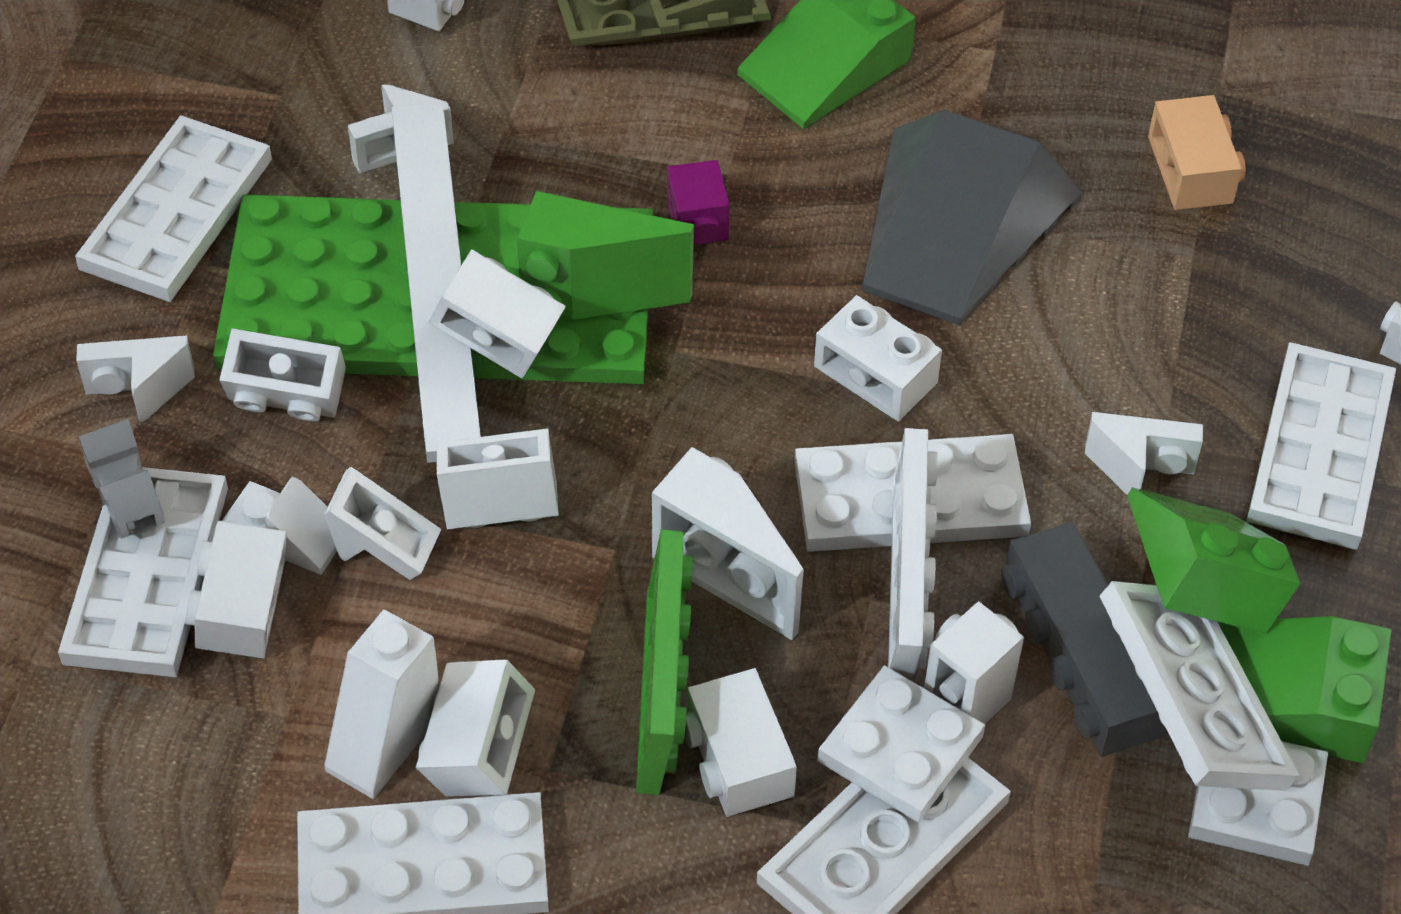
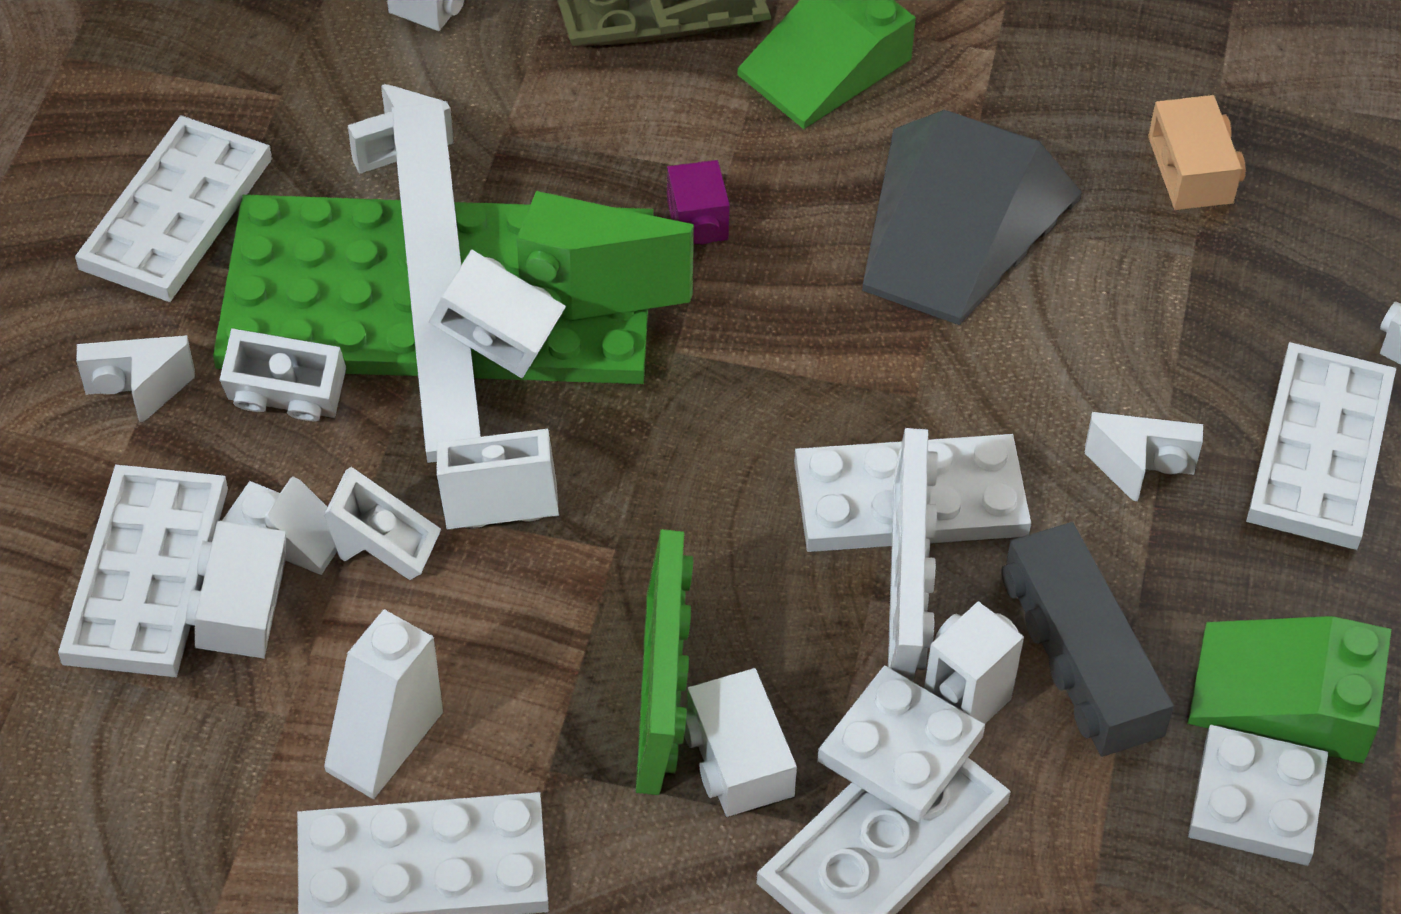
(119, 477): light grey leg -> none
(476, 728): white brick -> none
(730, 539): white slope -> none
(877, 357): white brick -> none
(1199, 692): white plate -> none
(1213, 562): bright green slope -> none

